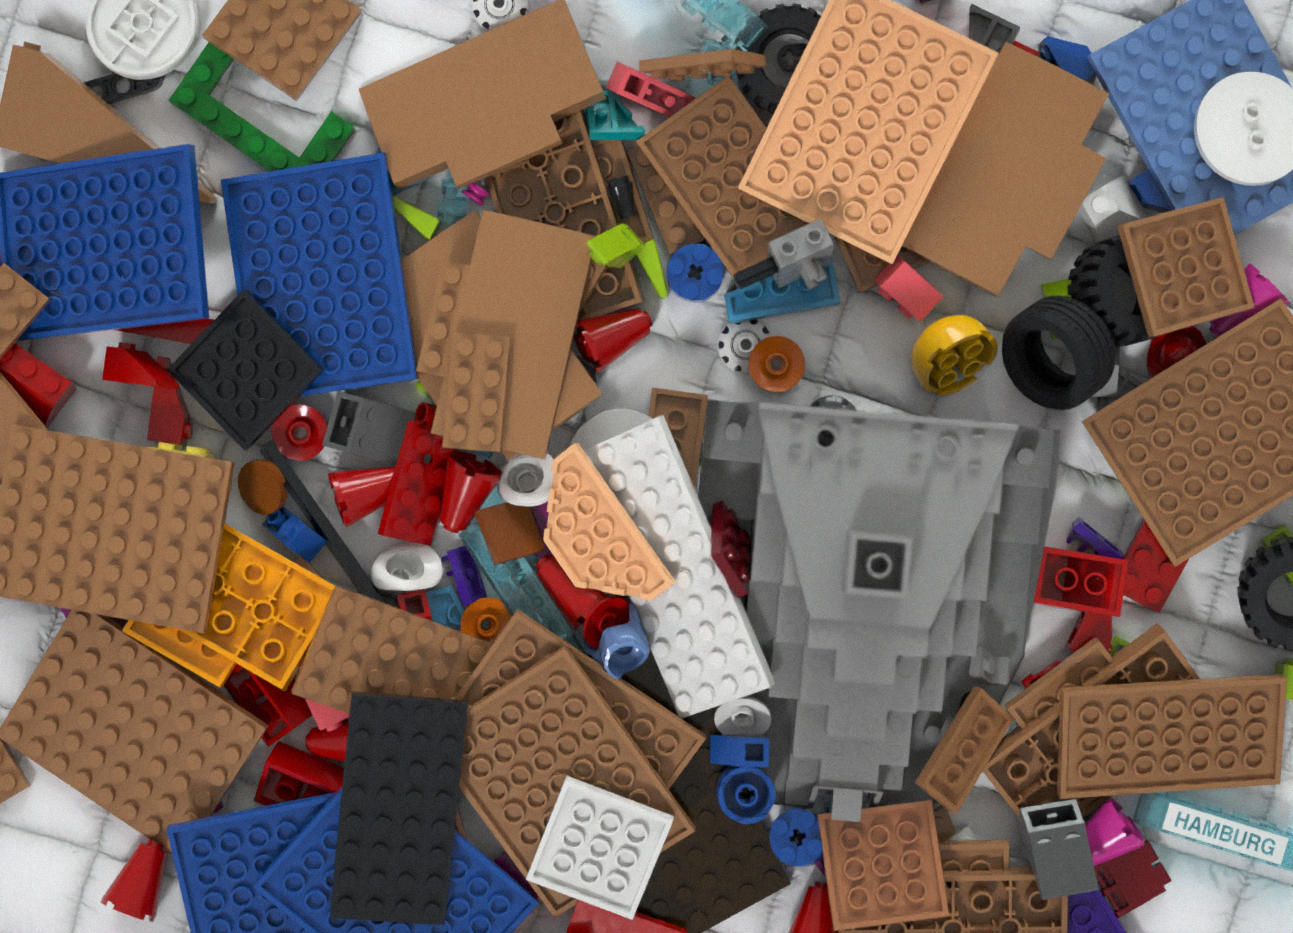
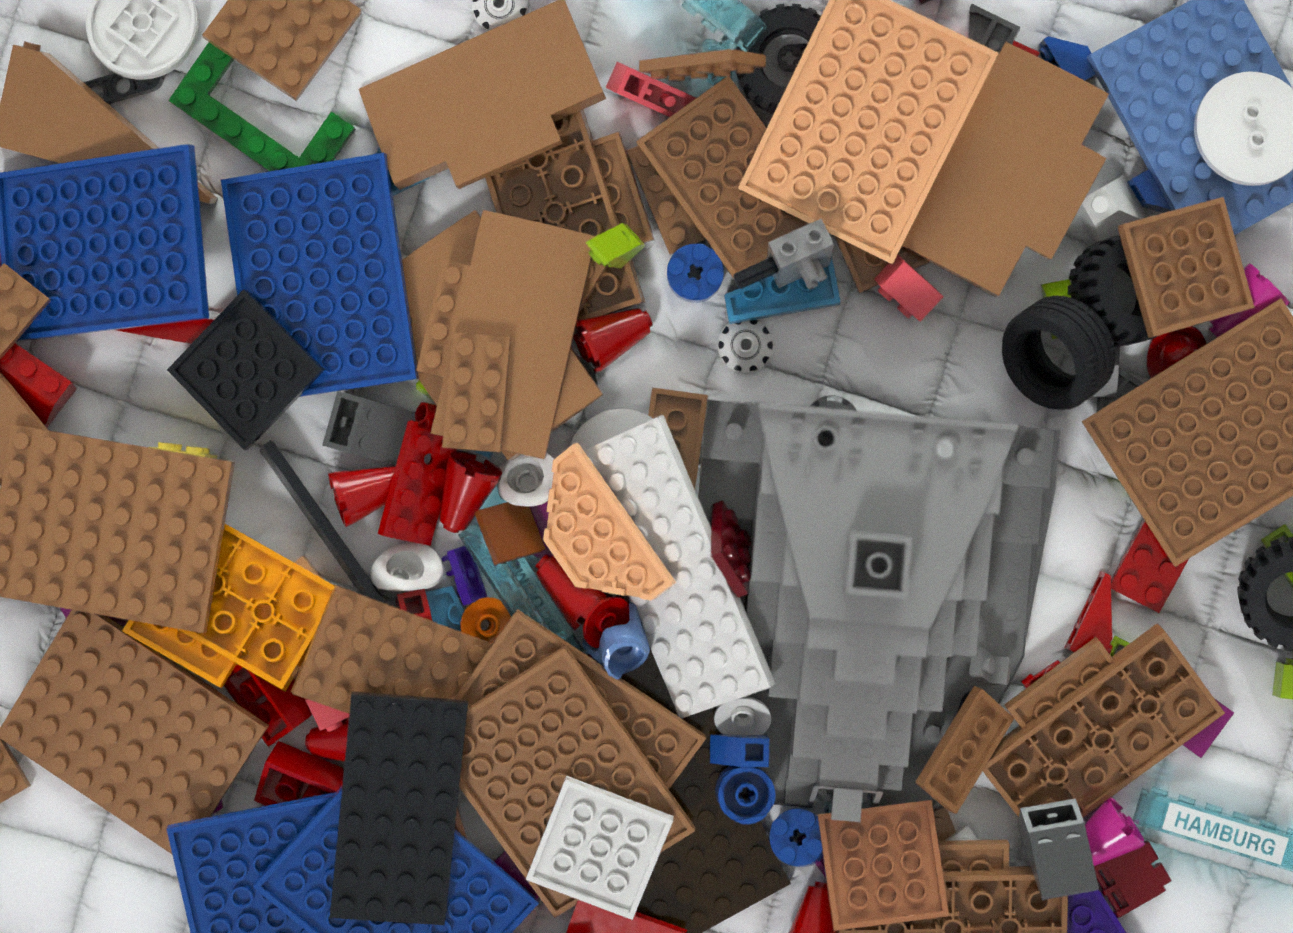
(135, 367): red slope -> none
(139, 882): red cone -> none
(169, 414): red slope -> none
(262, 486): dark orange tile -> none
(286, 427): red dish -> none
(294, 533): blue slope -> none
(422, 221): lime slope -> none
(451, 207): clear light blue plate -> none
(475, 193): dark pink bush -> none
(612, 120): teal wing -> none
(622, 195): black cone -> none
(652, 266): lime slope -> none
(784, 350): orange dish -> none
(952, 342): yellow cylinder -> none
(1081, 582): red slope -> none
(1088, 534): dark purple plate -> none
(1170, 736): medium nougat plate -> none

